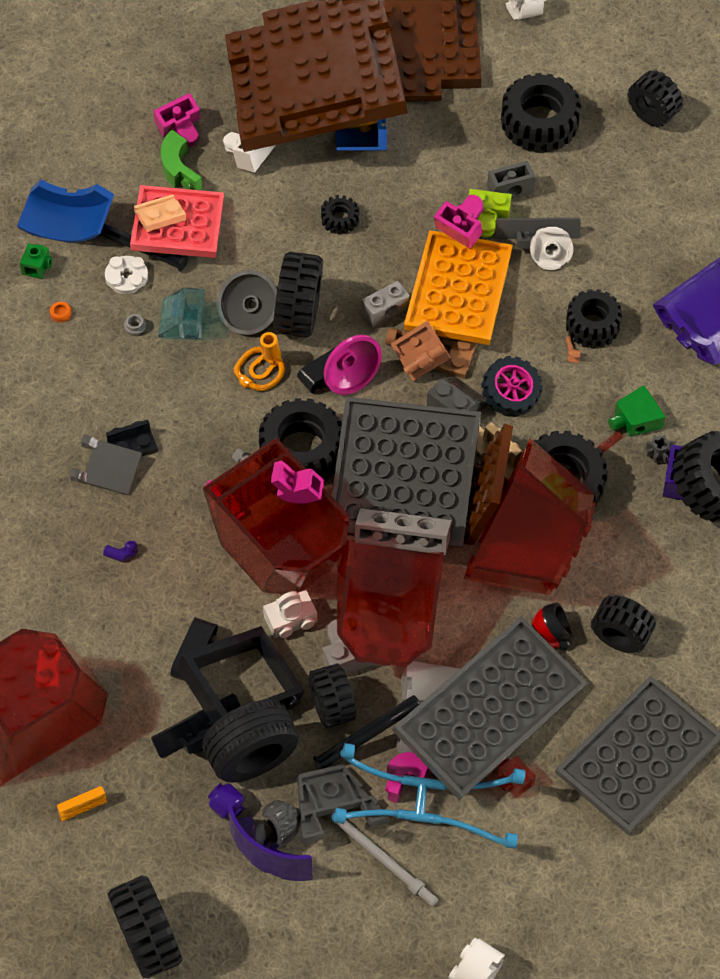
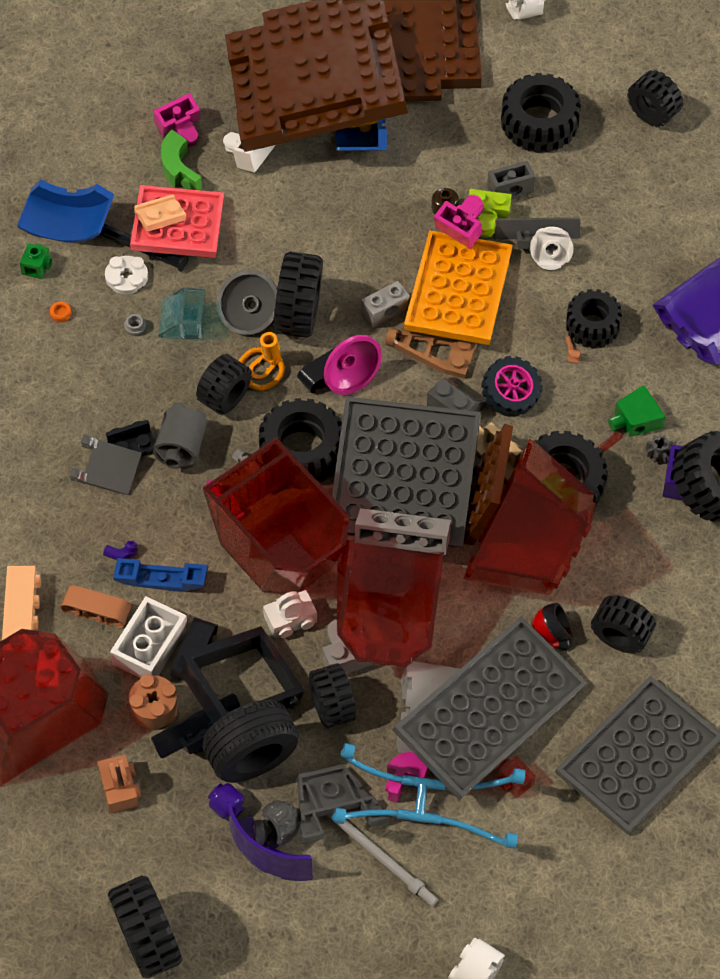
(21, 599): none -> light nougat brick
(81, 803): light orange tile -> none
(96, 605): none -> nougat beam
(118, 783): none -> nougat brick
(149, 639): none -> white brick
(153, 702): none -> nougat brick
(160, 577): none -> blue slope
(180, 437): none -> dark grey cylinder
(223, 384): none -> black tyre
(298, 486): dark pink brick -> none
(342, 224): black tyre -> none
(368, 731): black axle -> none
(420, 351): nougat plate -> none
(442, 195): none -> dark brown head

